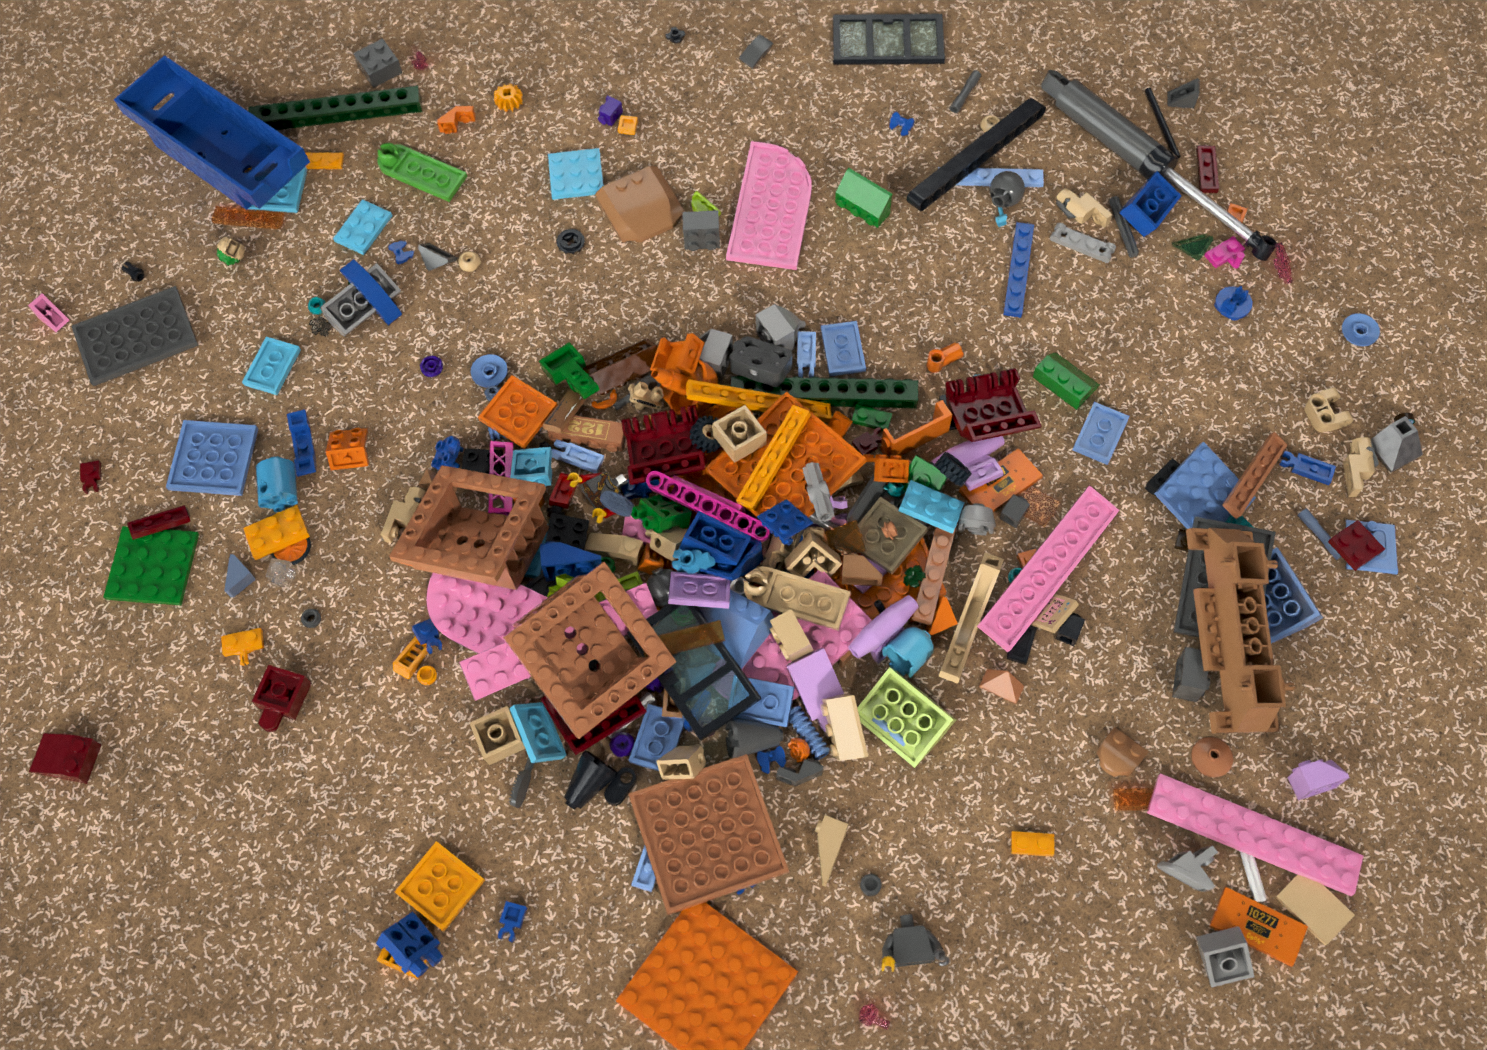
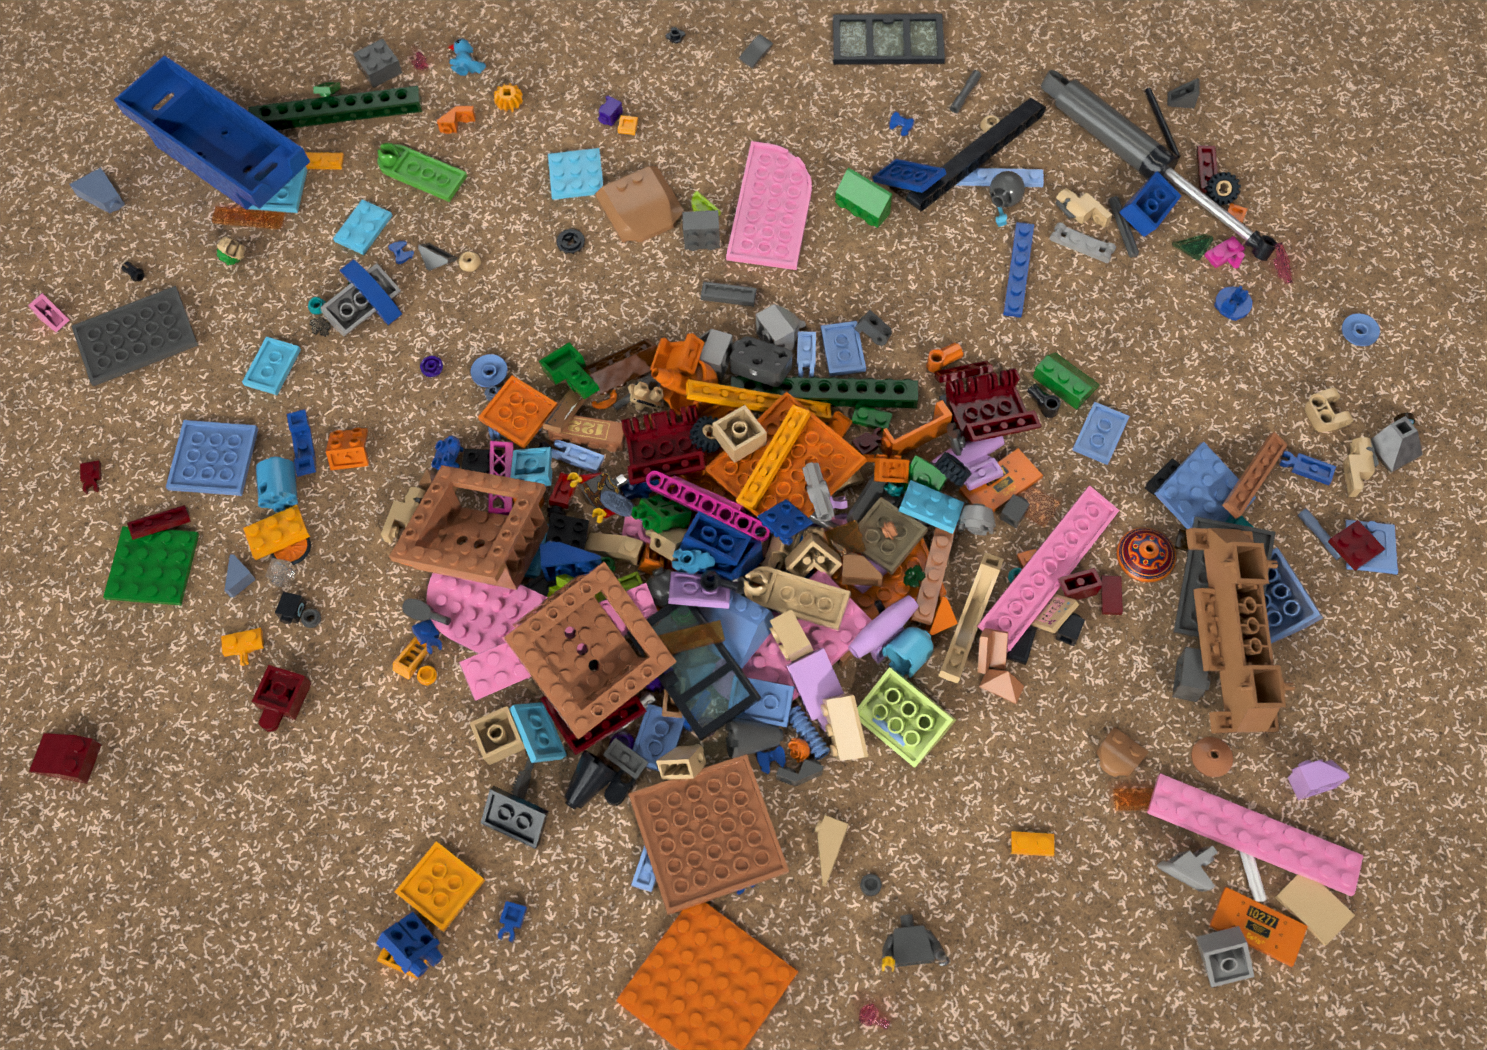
(98, 191): none -> sand blue slope
(290, 608): none -> black brick
(326, 88): none -> green plate
(421, 611): none -> dark grey piece
(464, 62): none -> dark azure animal
(514, 817): none -> plate
(626, 758): none -> dark grey plate
(715, 581): none -> black bar
(728, 294): none -> dark grey plate
(874, 328): none -> dark grey leg
(909, 175): none -> blue tile
(956, 441): none -> dark grey slope
(963, 371): none -> dark red tile
(992, 650): none -> panel
(1045, 400): none -> black pin
(1081, 584): none -> dark red slope
(1111, 595): none -> dark red tile
(1139, 562): none -> dish
(1231, 191): none -> black bush

